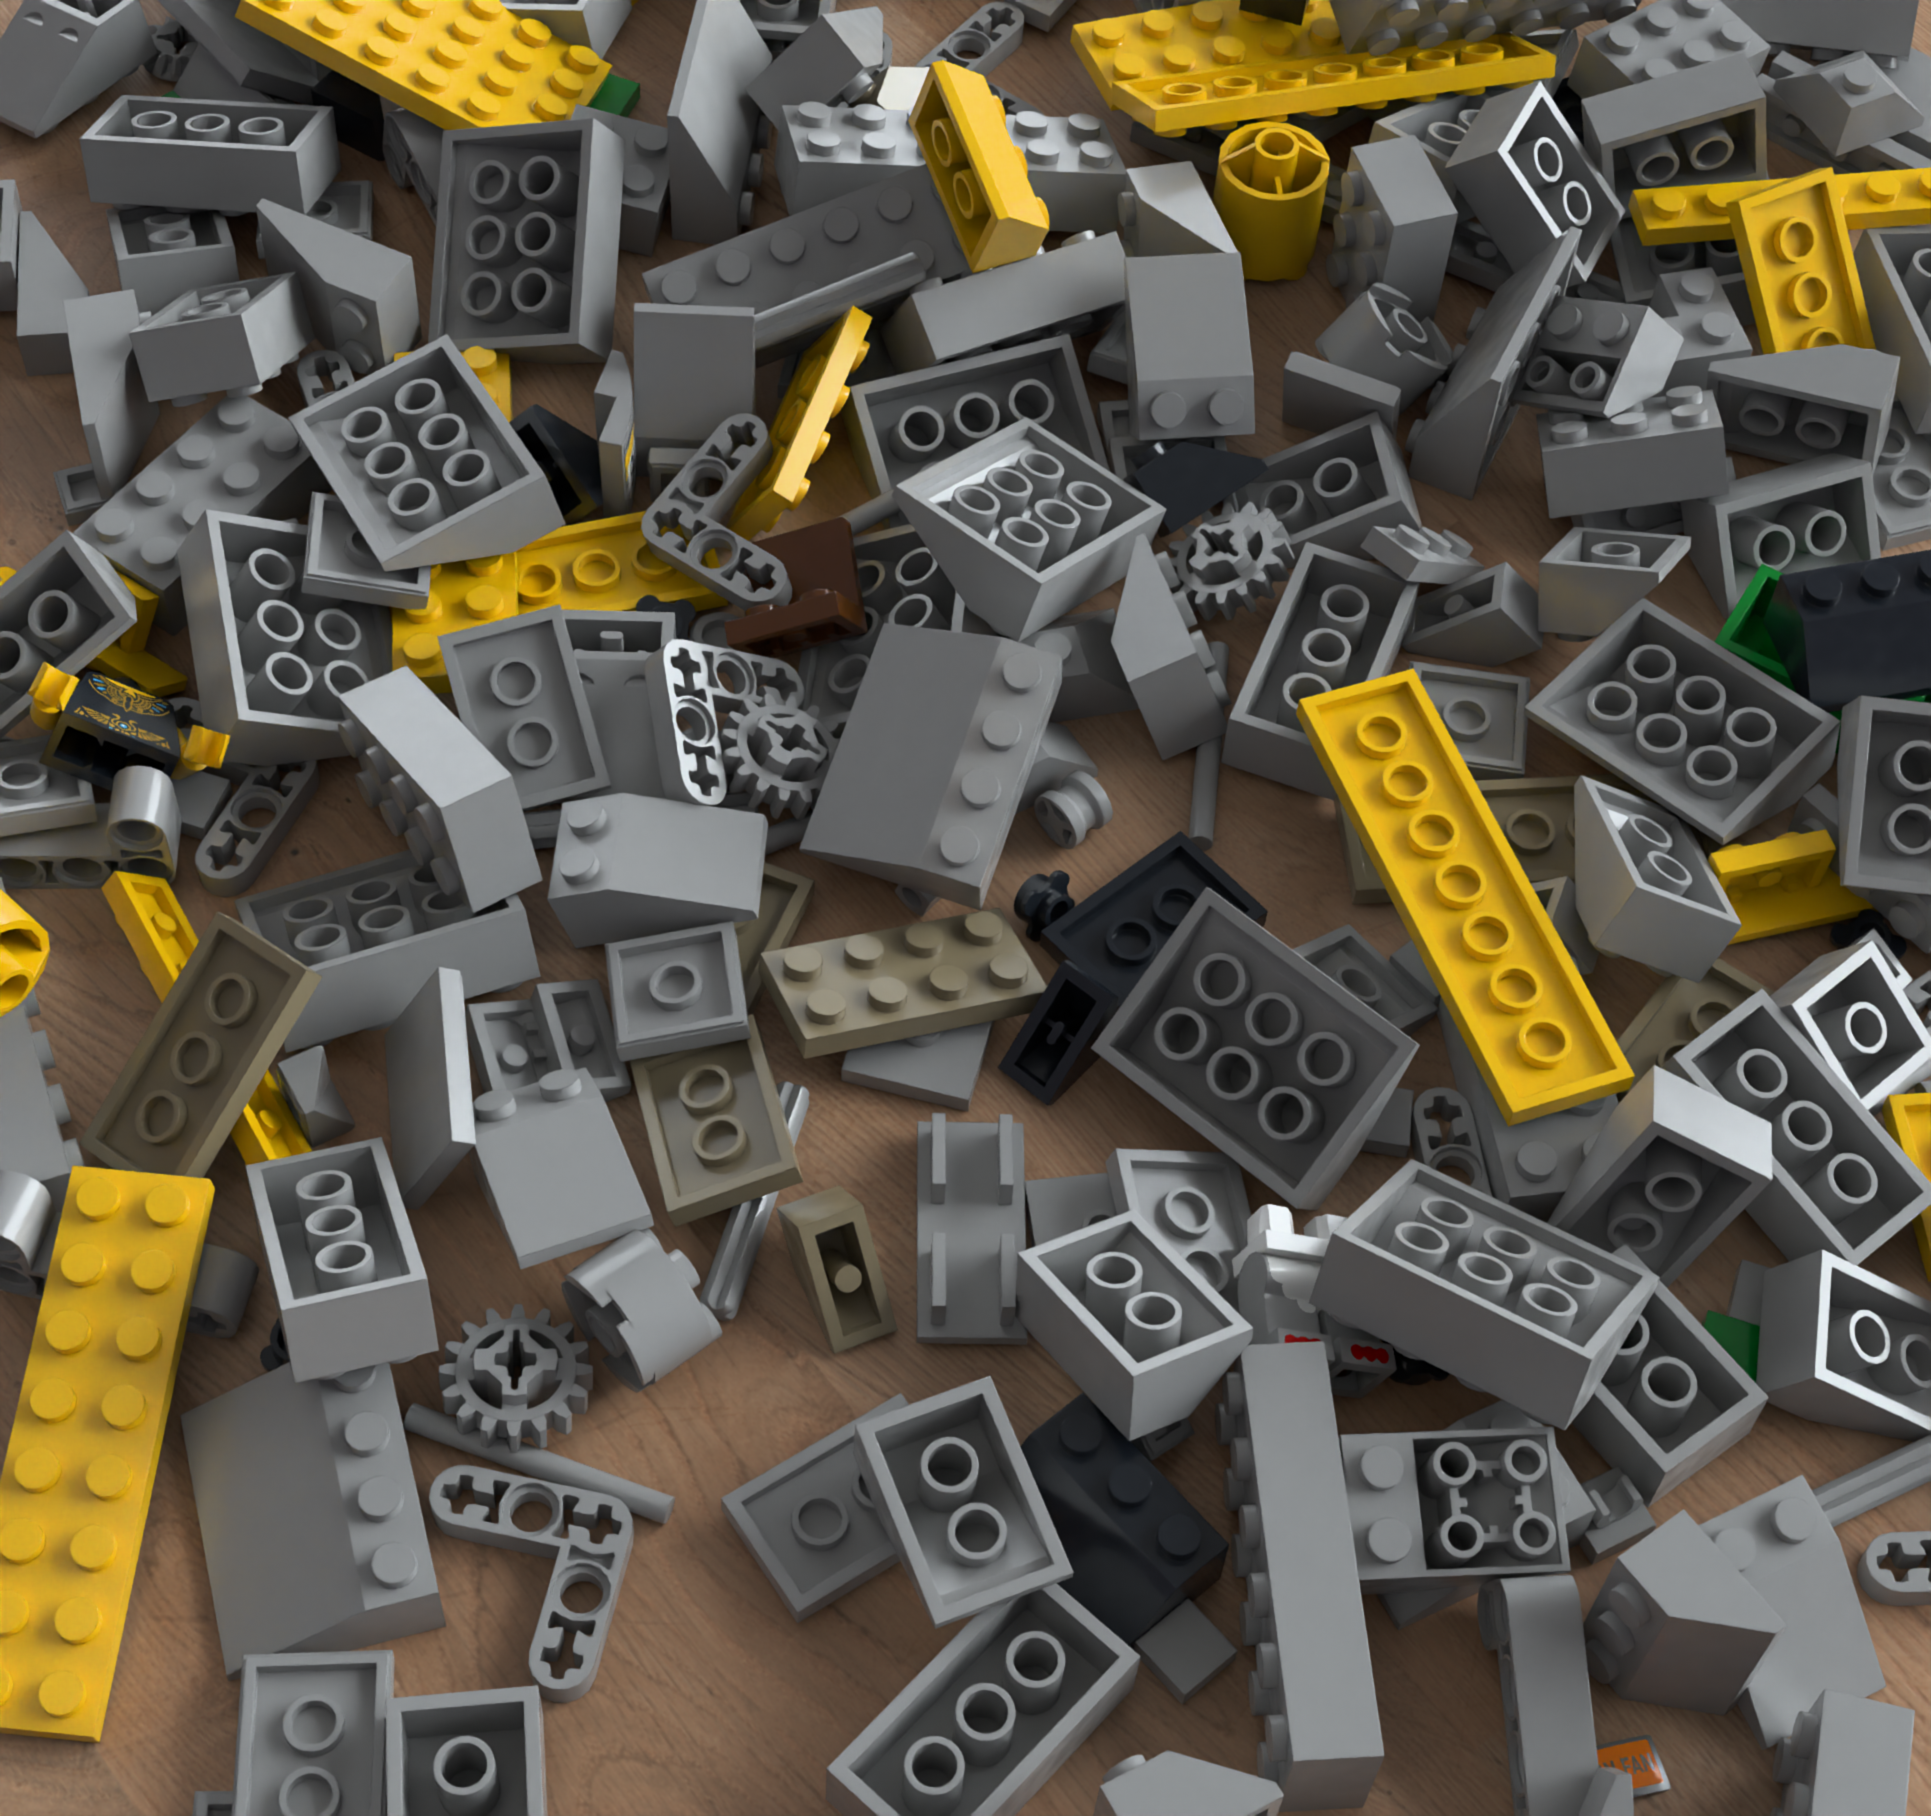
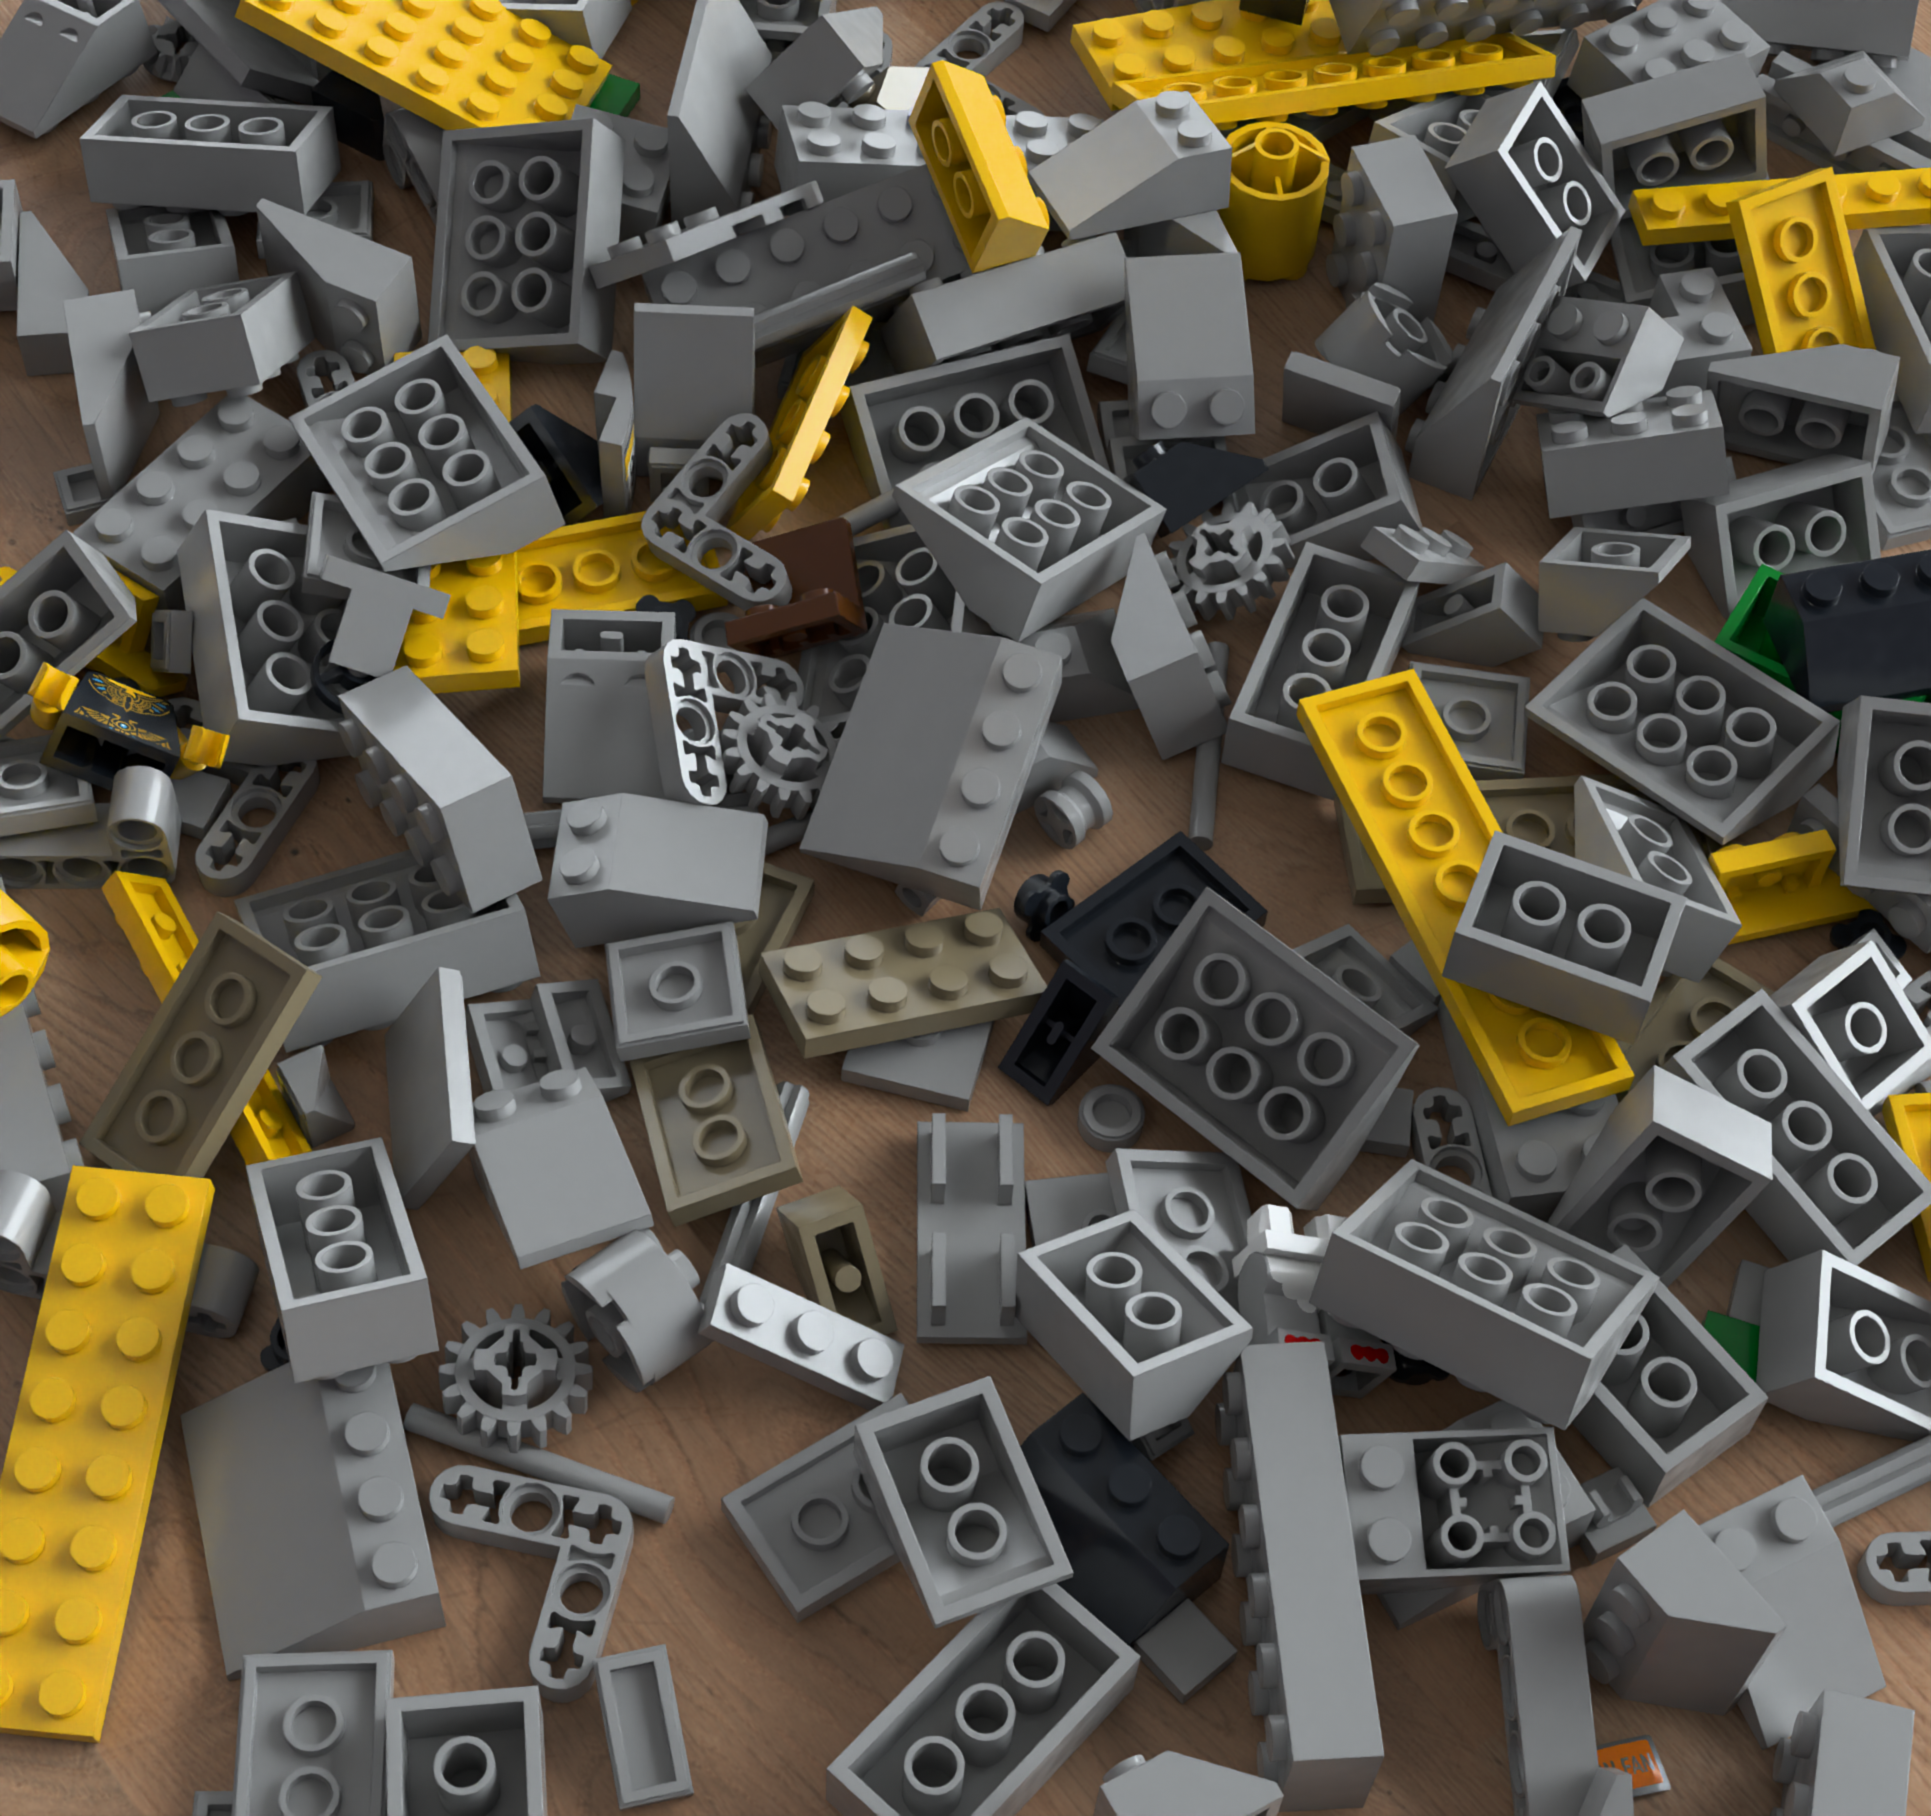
(171, 641): none -> light grey tile
(370, 625): none -> light grey piece
(527, 704): light grey plate -> none
(642, 1727): none -> light grey tile
(702, 232): none -> light grey wing
(800, 1337): none -> plate
(1110, 1117): none -> light grey tile
(1137, 169): none -> light grey slope
(1564, 937): none -> light grey brick

